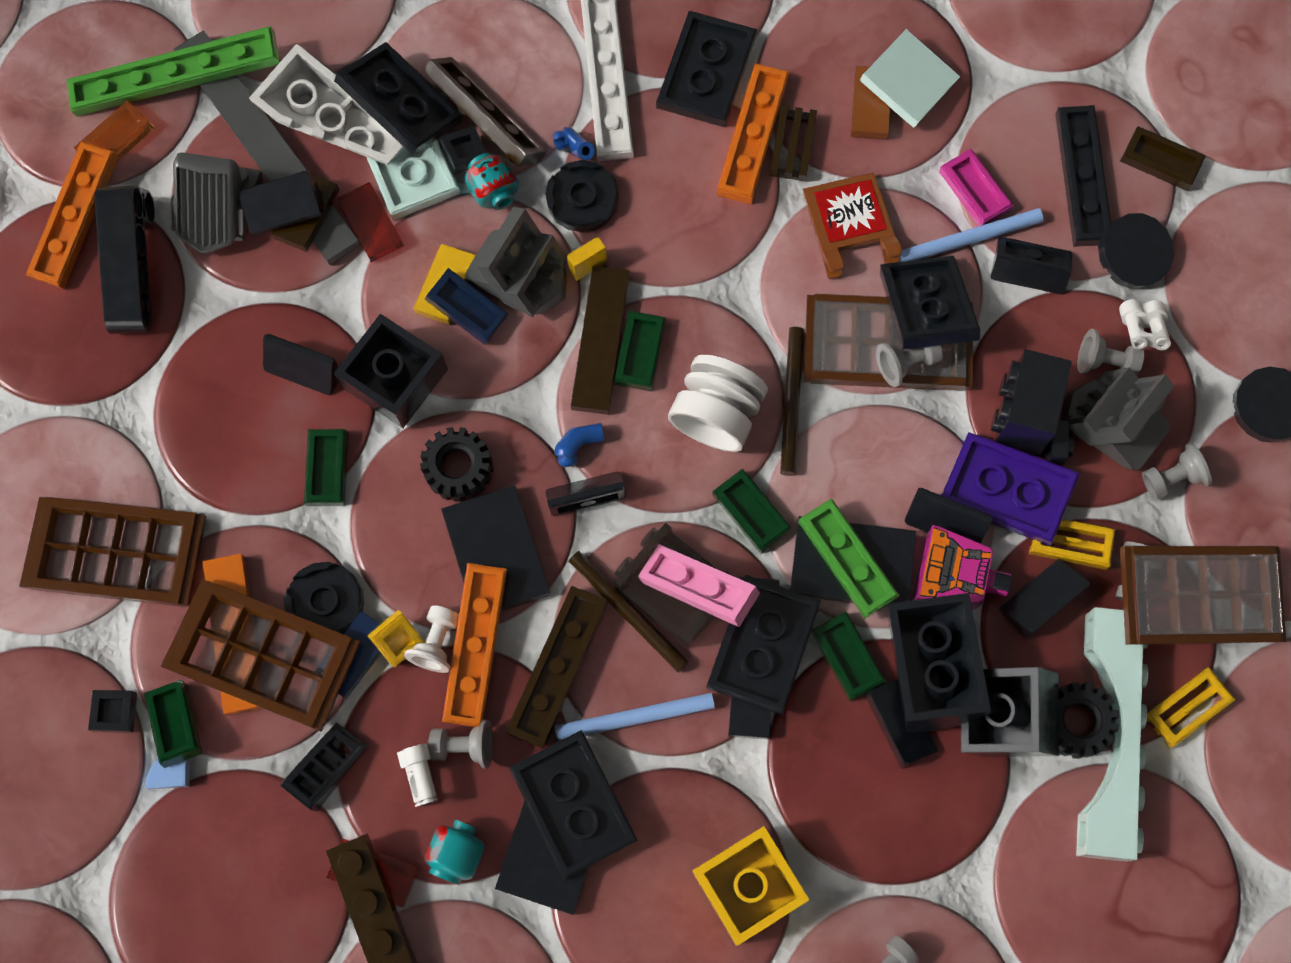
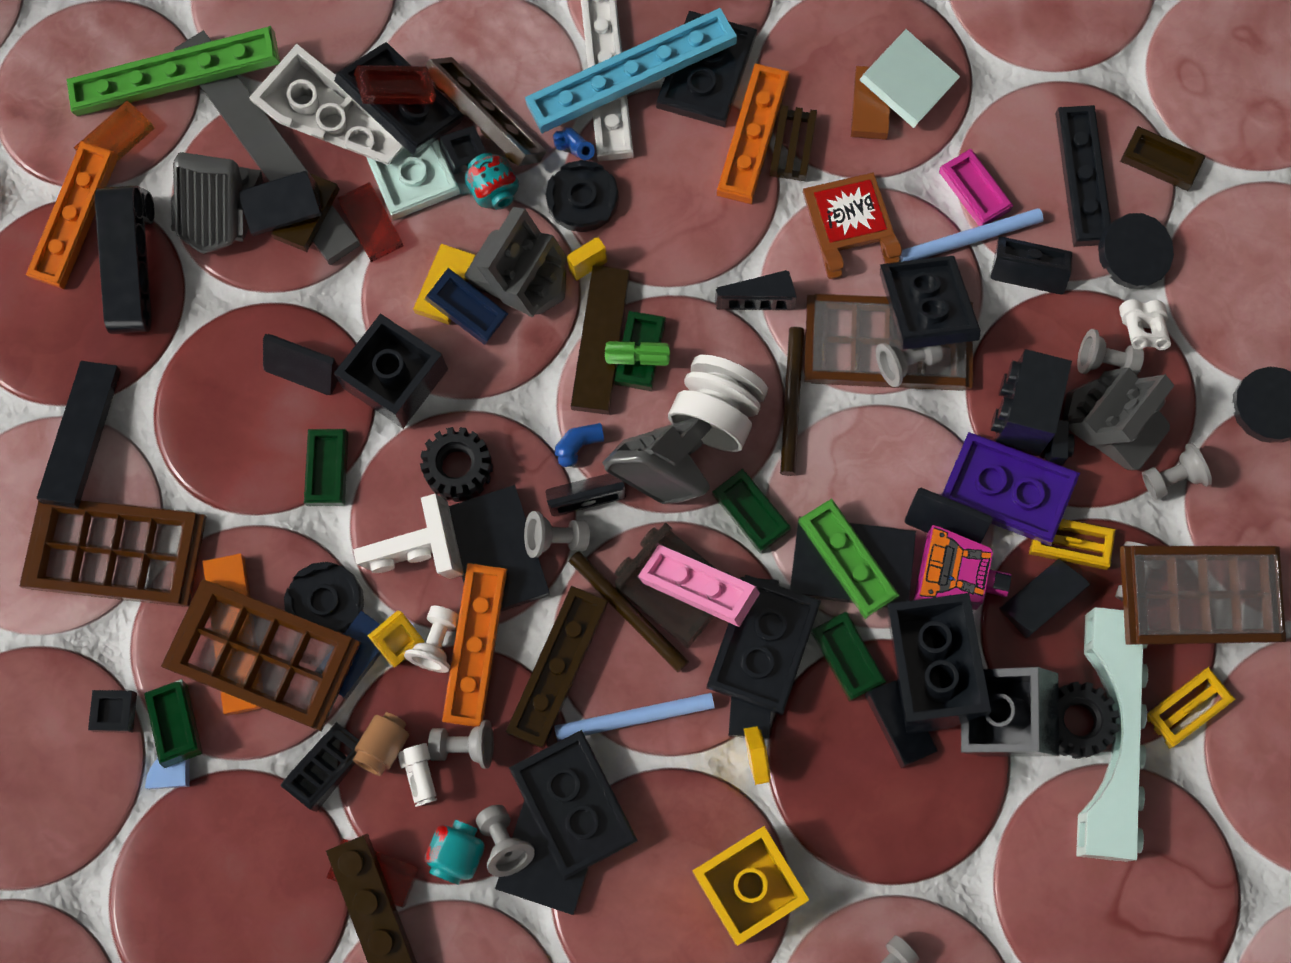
(78, 434): none -> black tile
(381, 743): none -> medium nougat brick
(395, 84): none -> clear red tile
(418, 545): none -> white bracket
(509, 853): none -> light grey piece
(540, 534): none -> light grey piece
(627, 353): none -> bright green piece
(630, 70): none -> medium azure plate
(661, 462): none -> dark grey piece
(757, 755): none -> yellow tile
(760, 293): none -> black slope

